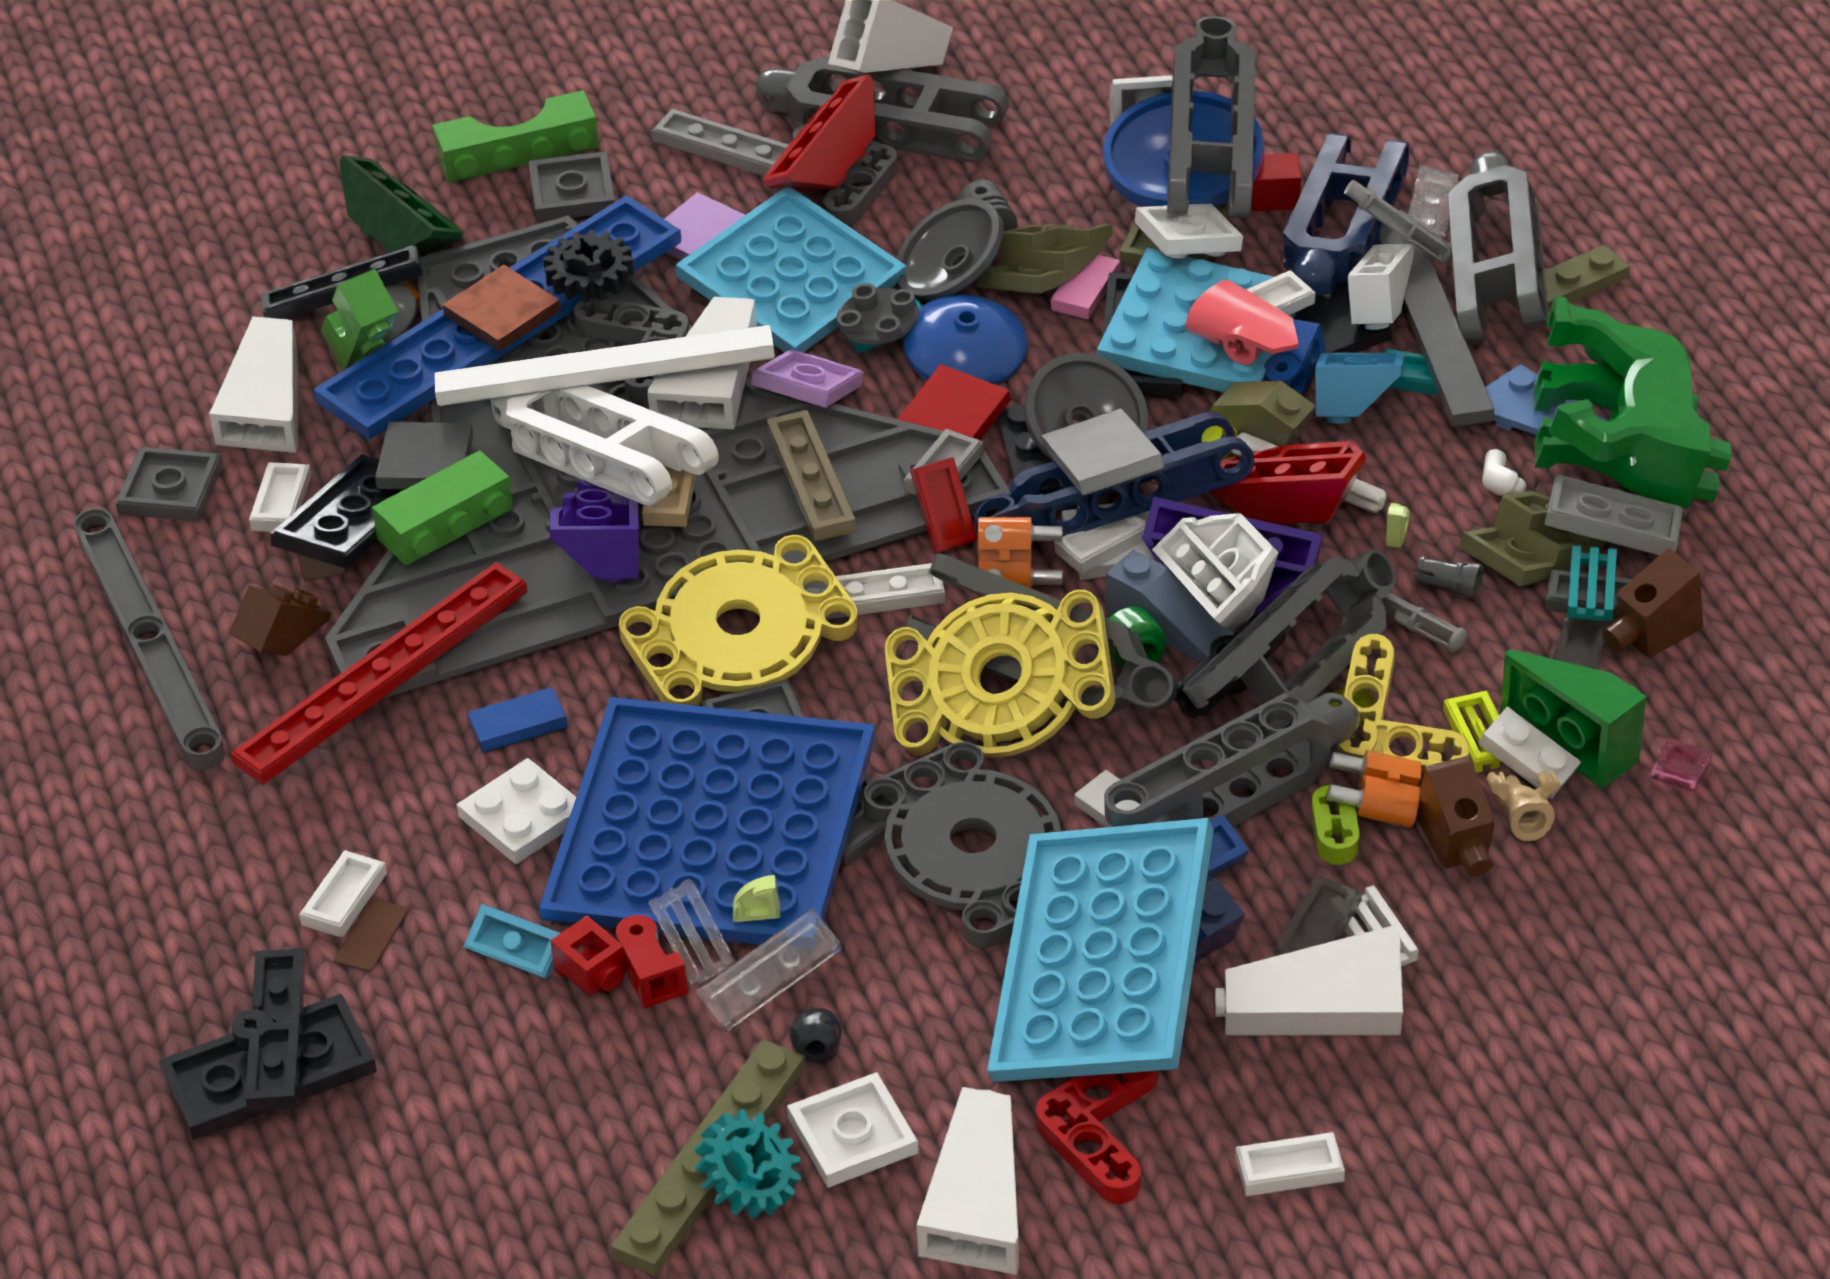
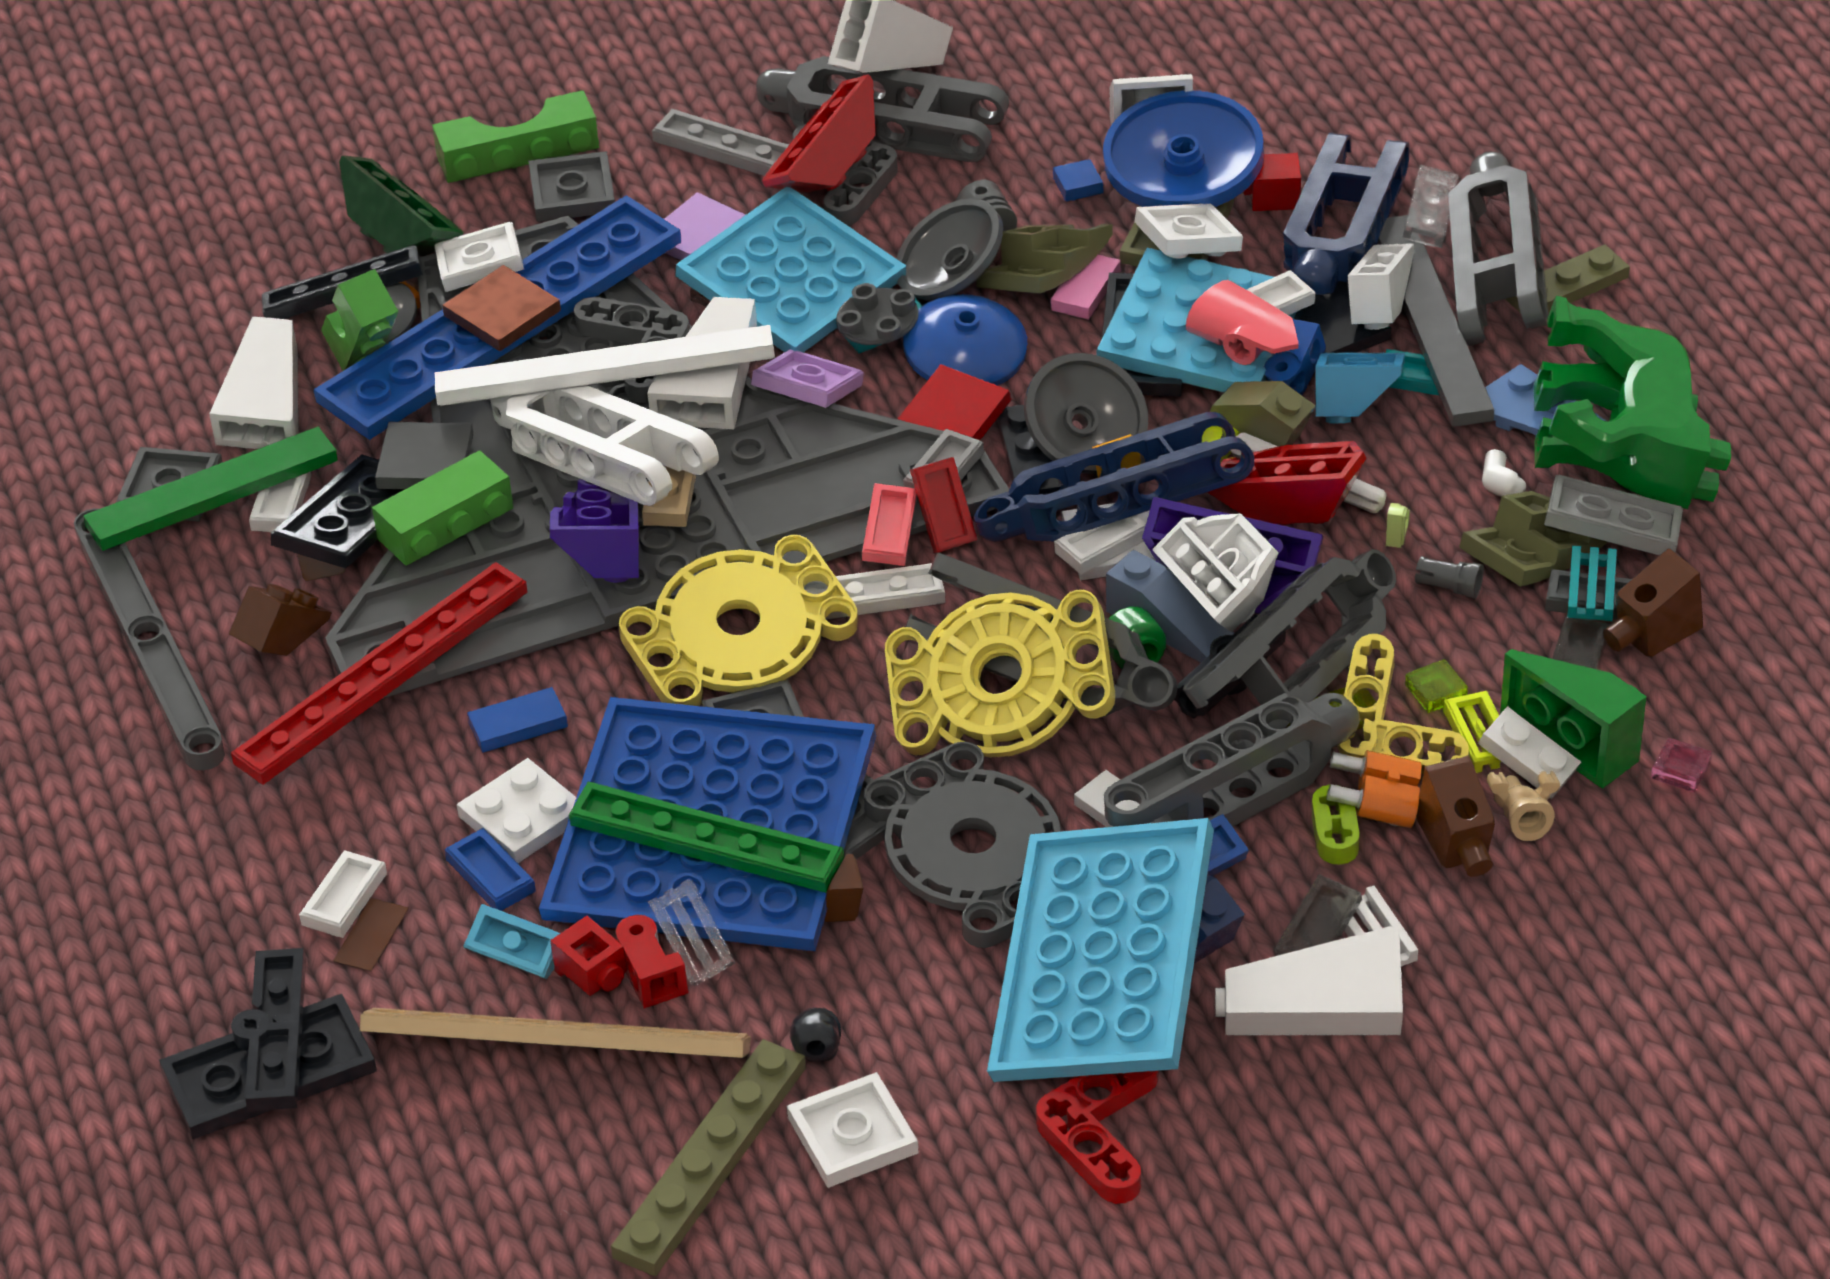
(210, 488): none -> green tile
(476, 255): none -> white tile
(490, 870): none -> blue tile
(555, 1032): none -> tan tile
(588, 266): black gear -> none
(707, 836): none -> green tile
(747, 1163): teal gear -> none
(757, 900): yellowish green tile -> none
(769, 970): clear tile -> none
(811, 475): dark tan plate -> none
(844, 892): none -> reddish brown slope
(889, 524): none -> coral tile
(972, 1194): white slope -> none
(1007, 549): orange piece -> none
(1078, 180): none -> blue tile
(1102, 451): light grey tile -> none
(1216, 55): dark grey piece -> none
(1290, 1164): white tile -> none
(1400, 222): light grey piece -> none
(1424, 623): light grey piece -> none
(1435, 684): none -> clear neon green tile

